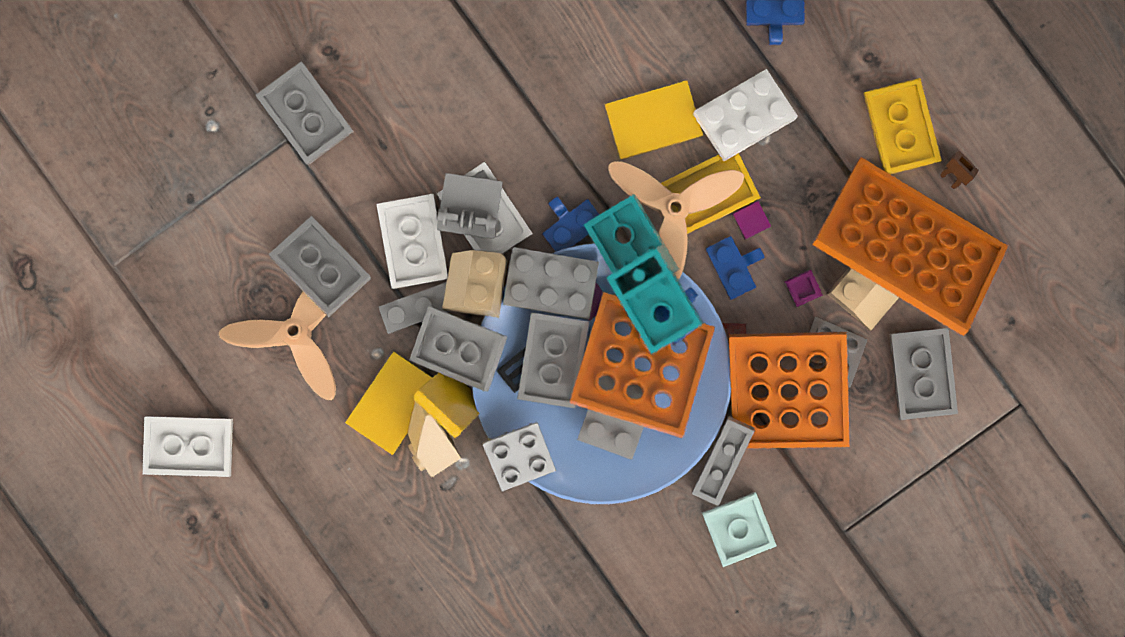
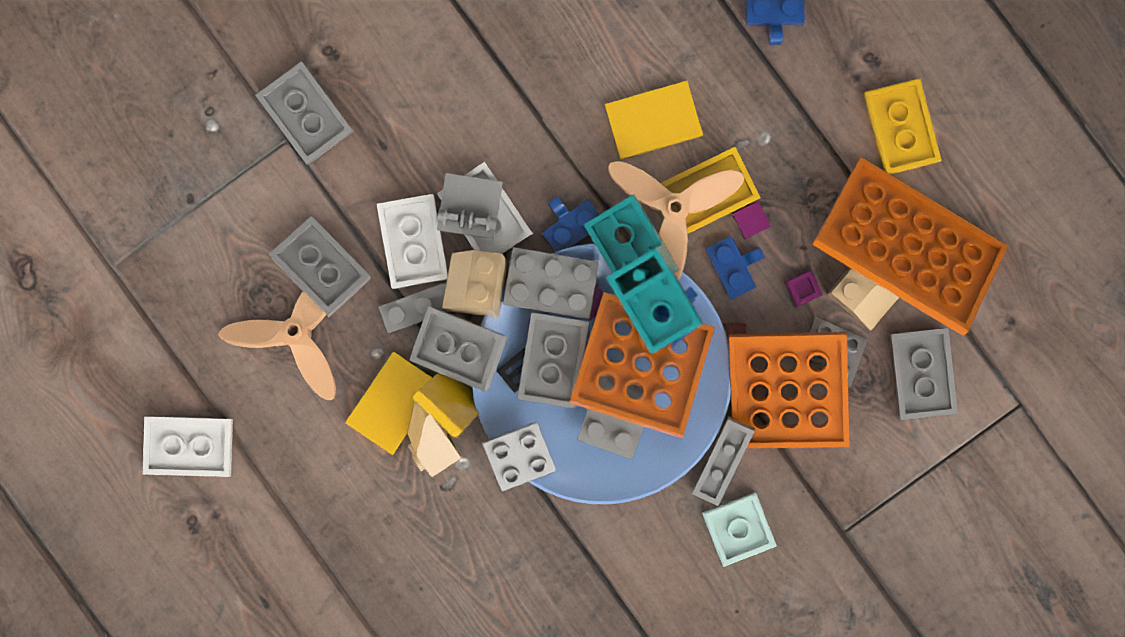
(745, 115): white plate -> none
(961, 168): reddish brown tile -> none

